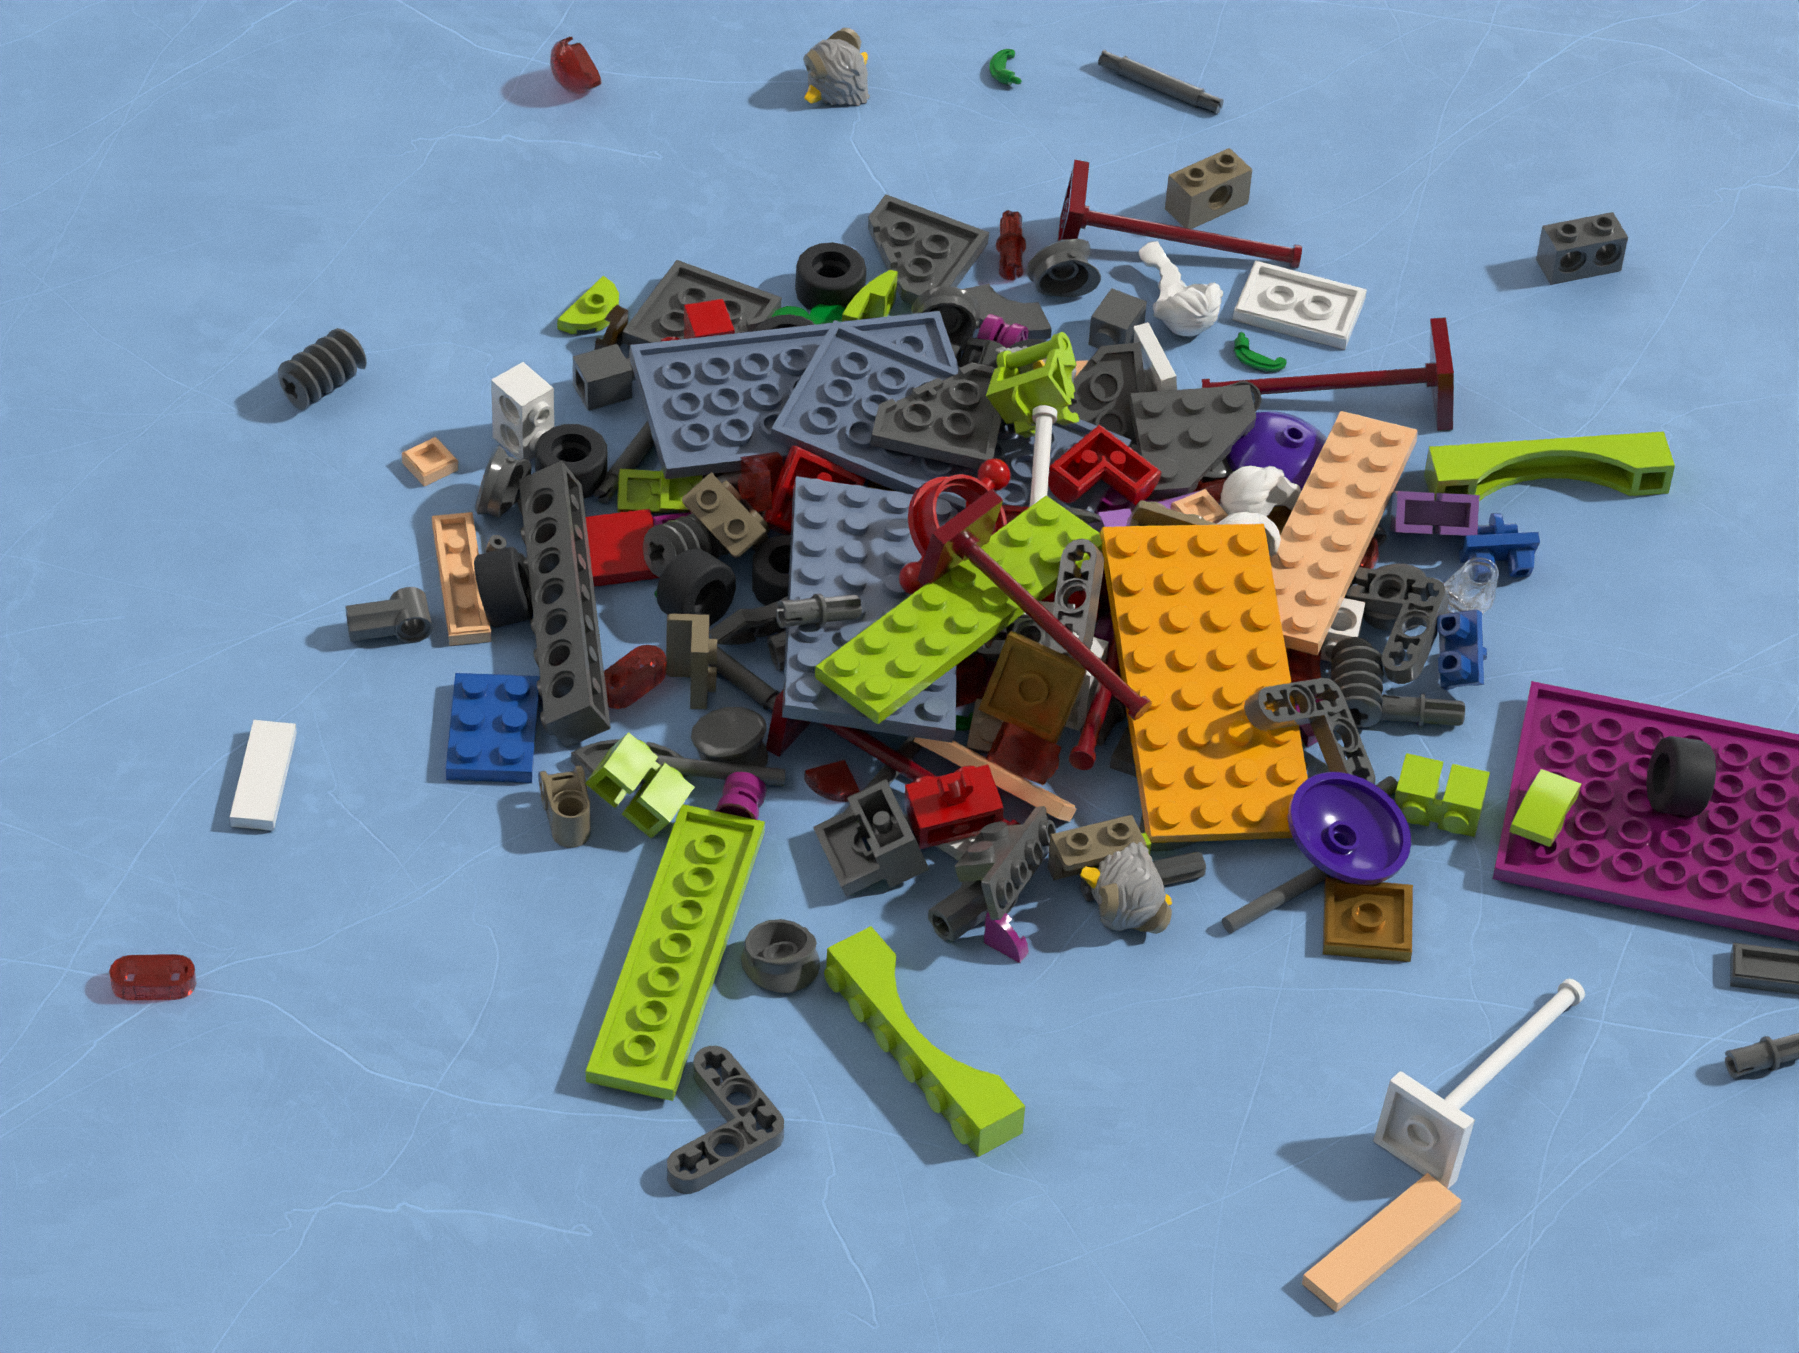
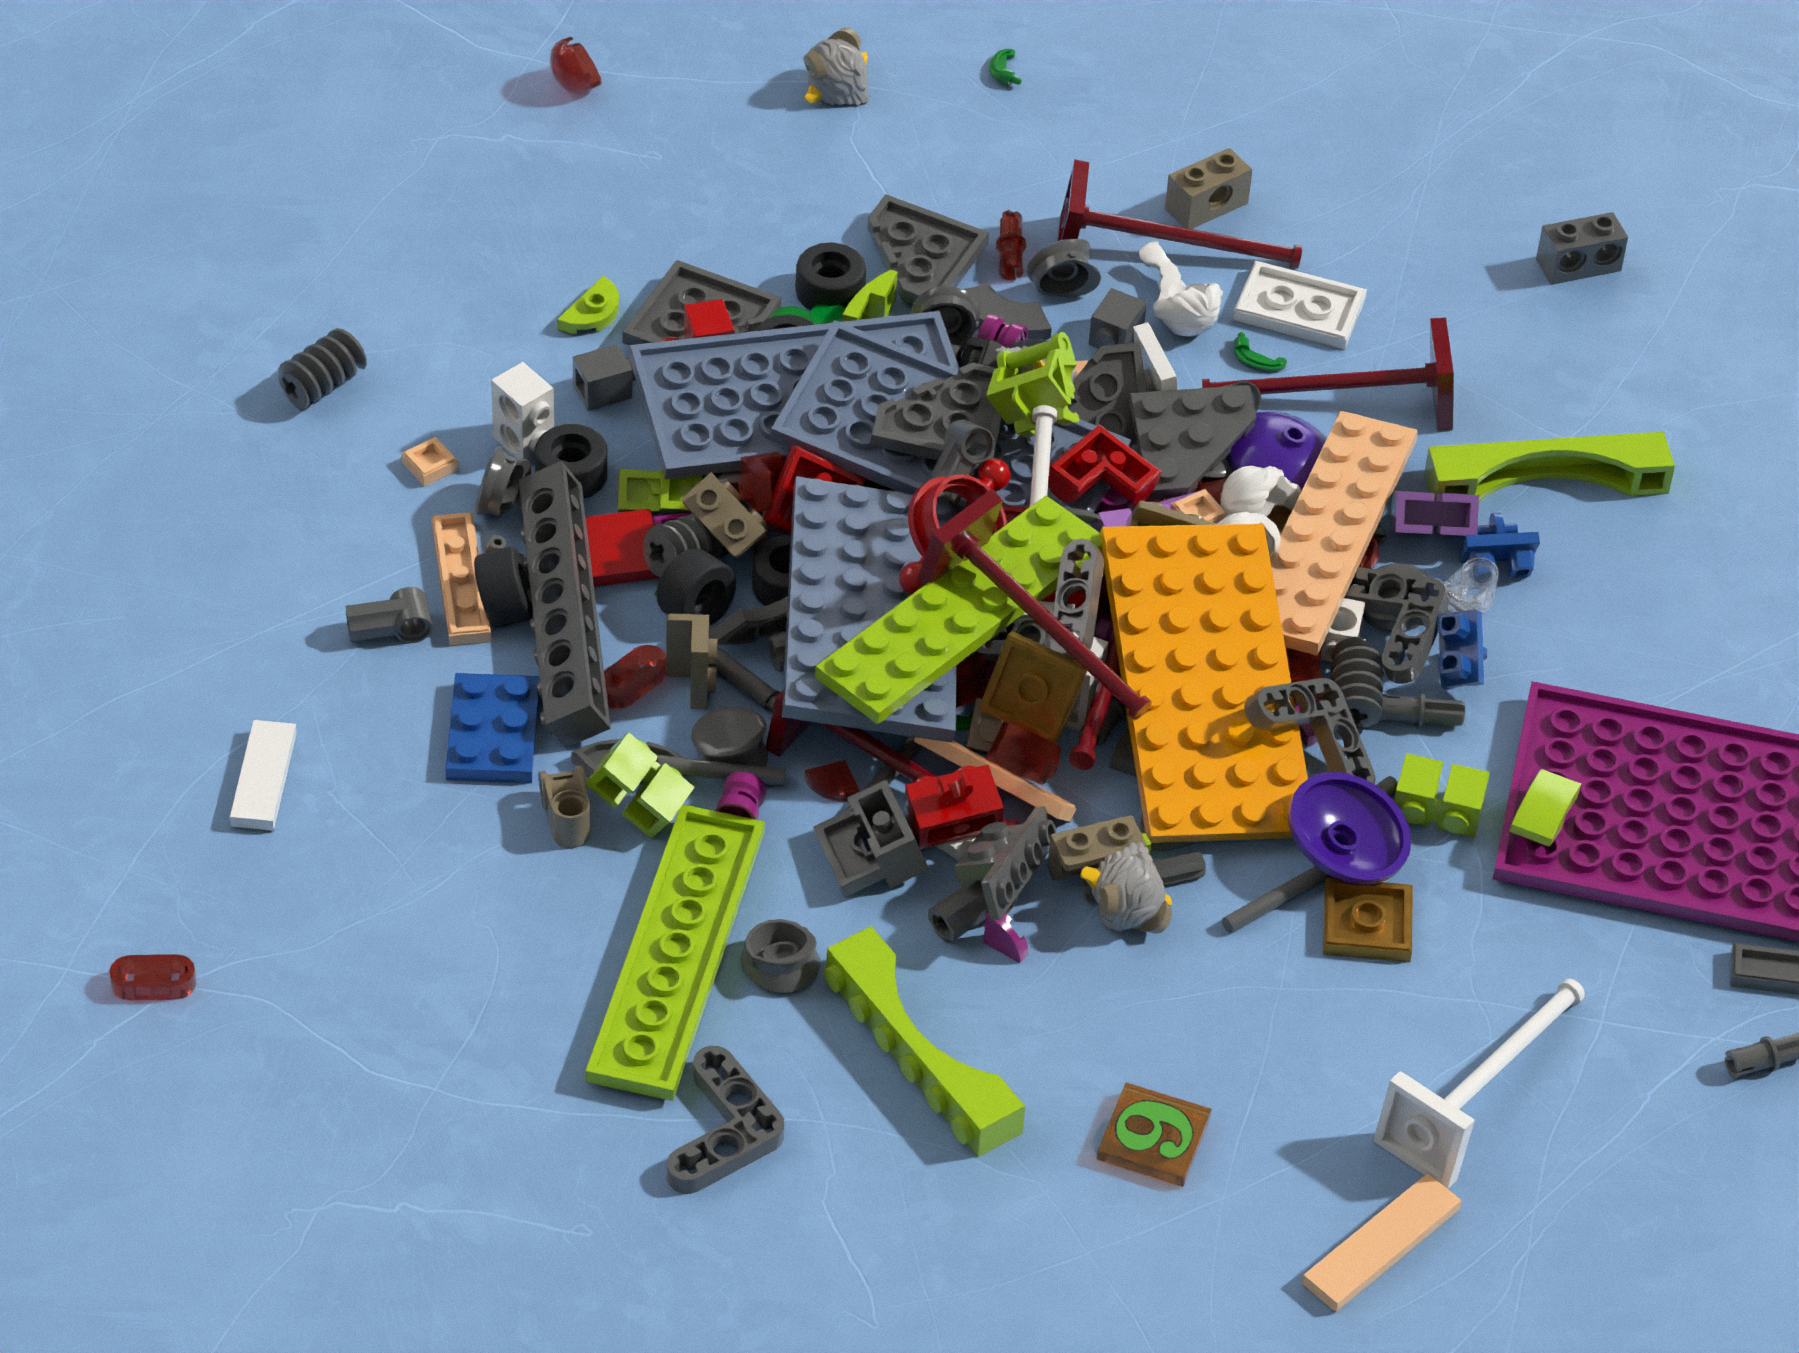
(618, 321): dark brown tile -> none
(628, 459): dark grey piece -> none
(818, 610): dark grey axle -> none
(957, 459): none -> dark grey piece
(1154, 1134): none -> clear orange tile
(1160, 81): dark grey piece -> none
(1681, 776): black tyre -> none

